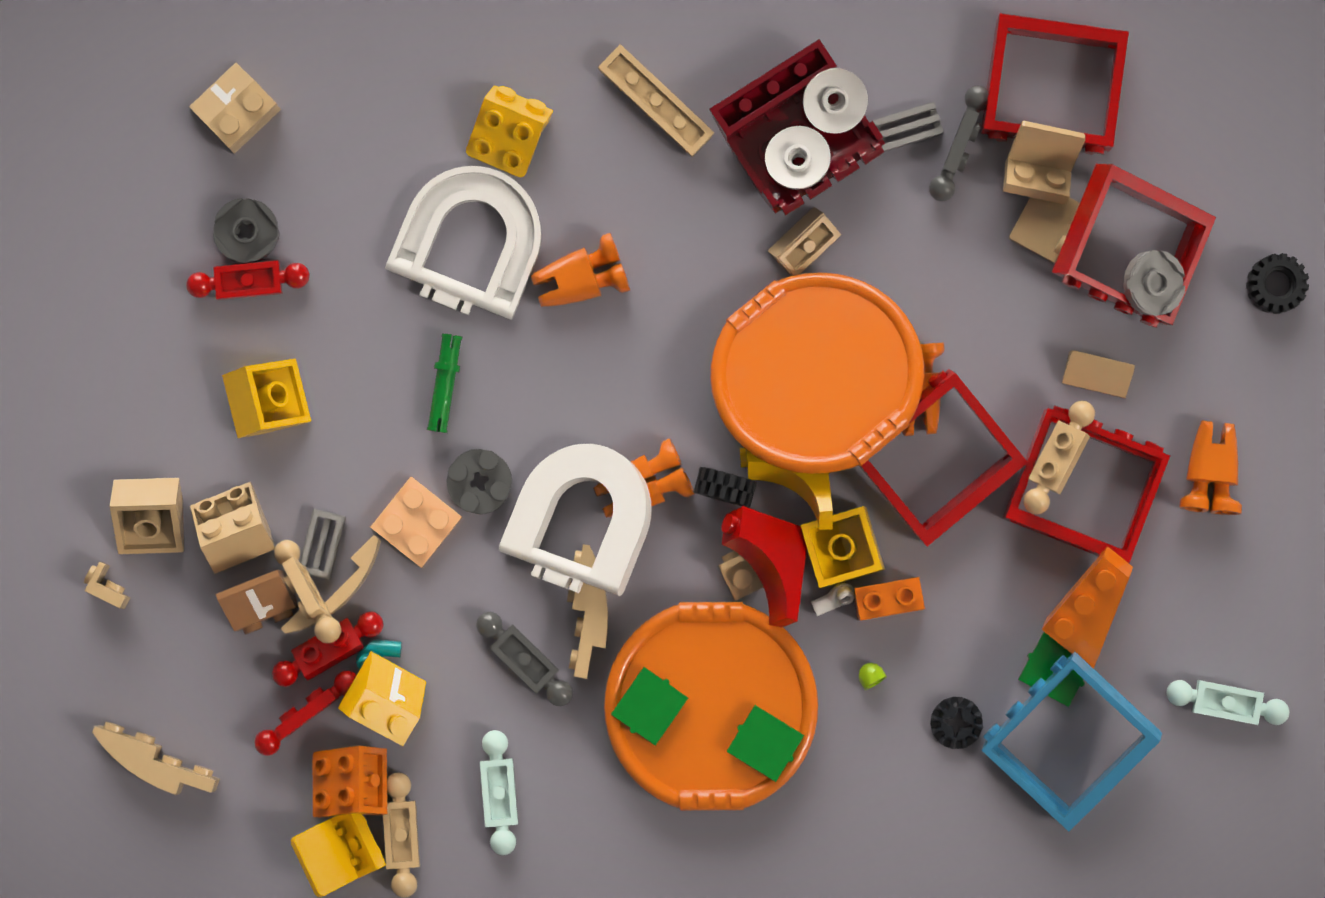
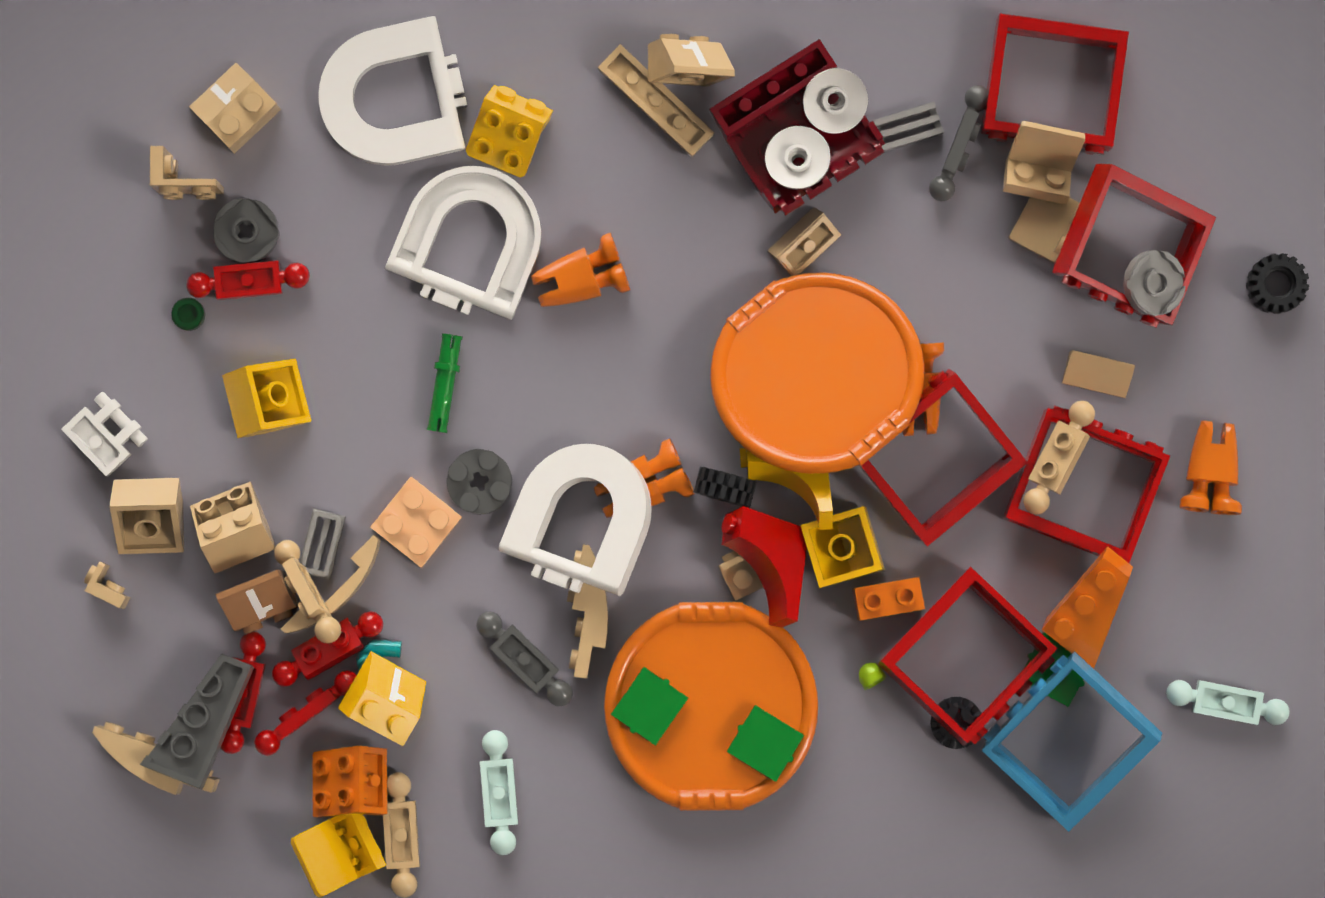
(97, 441): none -> white plate
(165, 182): none -> tan bracket
(188, 314): none -> dark green tile
(197, 733): none -> dark grey wing
(252, 646): none -> red plate
(380, 48): none -> white piece
(687, 61): none -> tan slope
(838, 596): white arm -> none
(1017, 686): none -> red window

